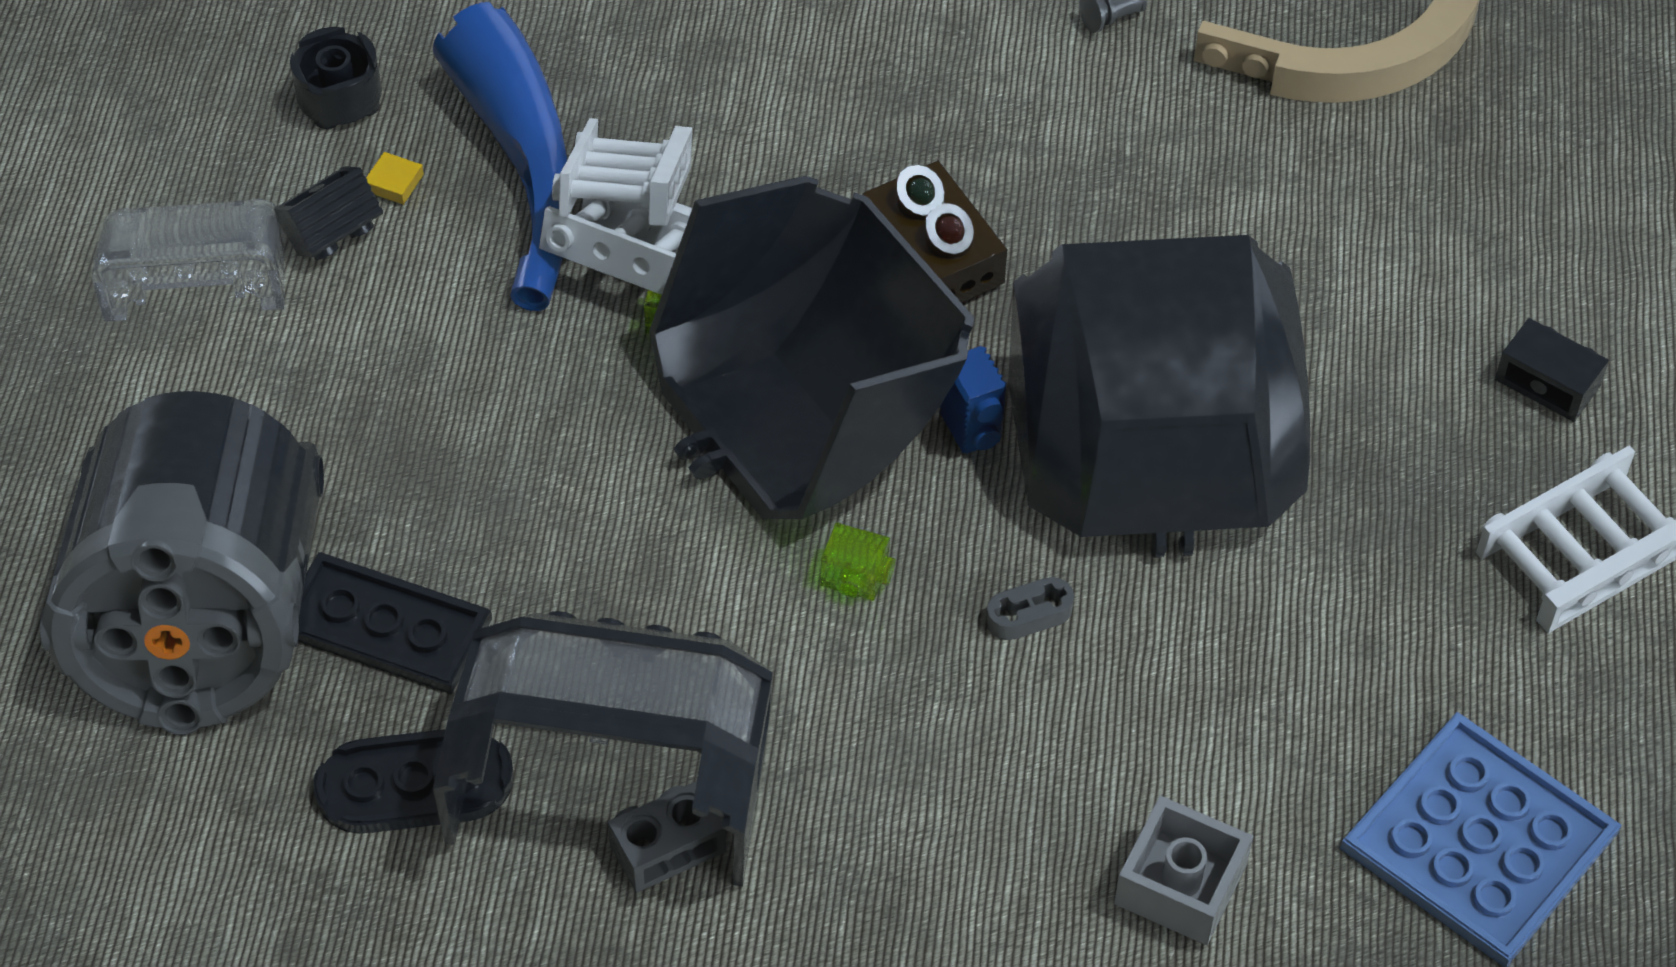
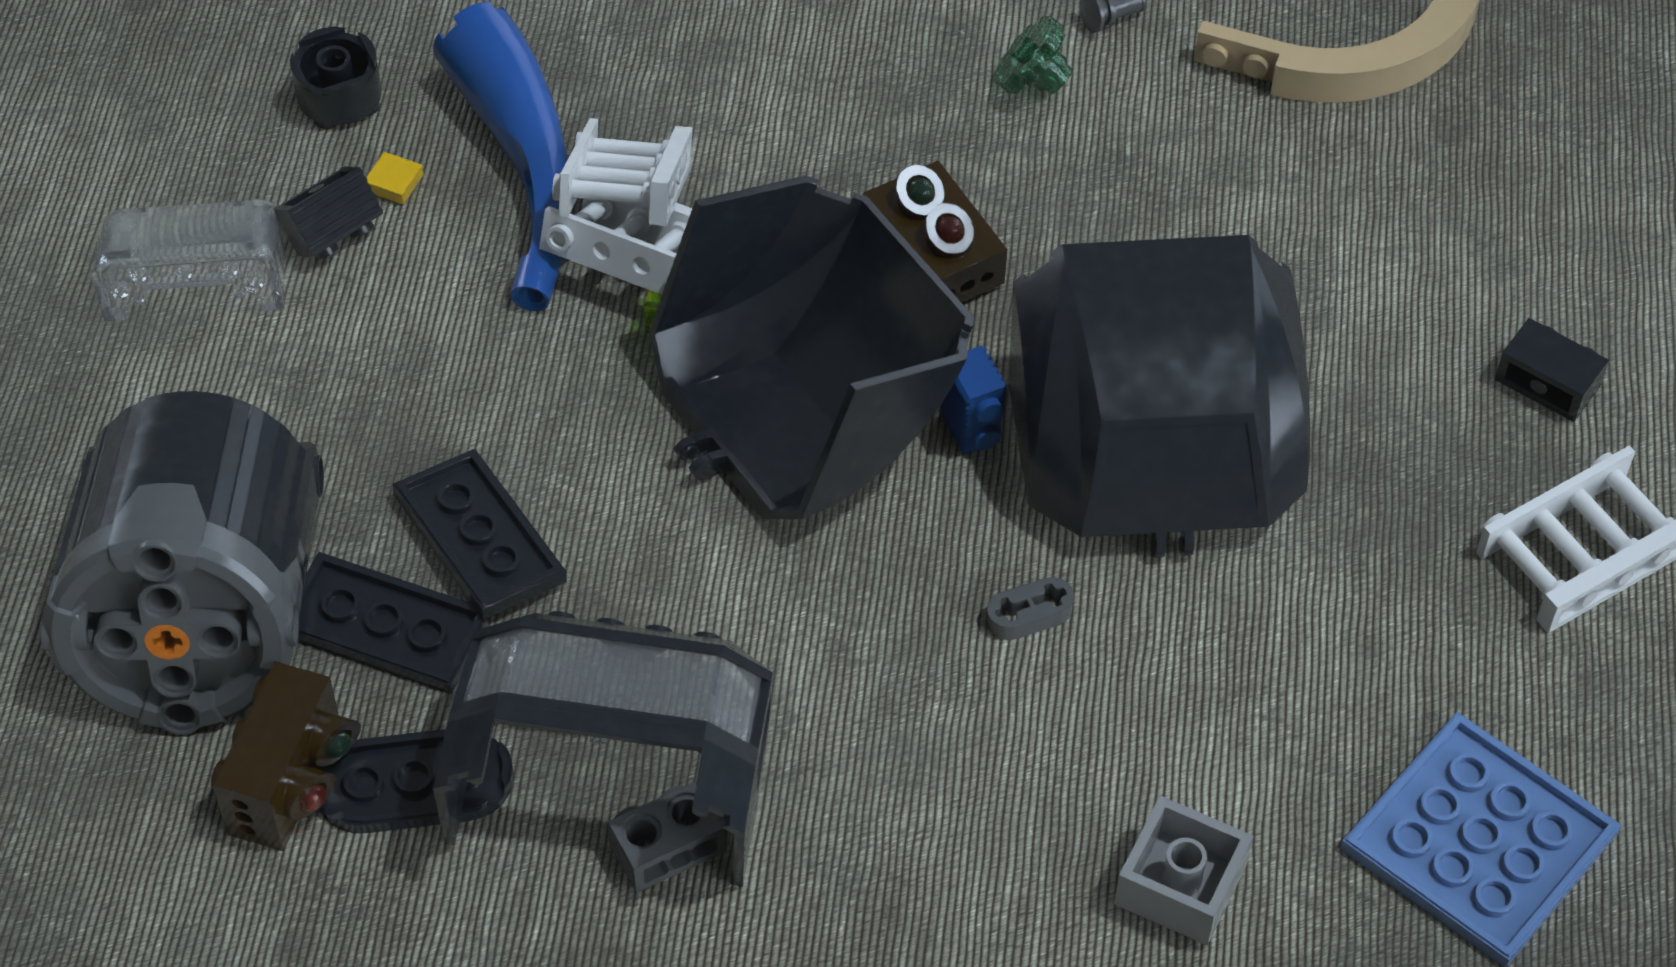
(276, 756): none -> dark brown piece
(479, 533): none -> black tile
(856, 562): clear neon green brick -> none
(1035, 59): none -> clear green plant

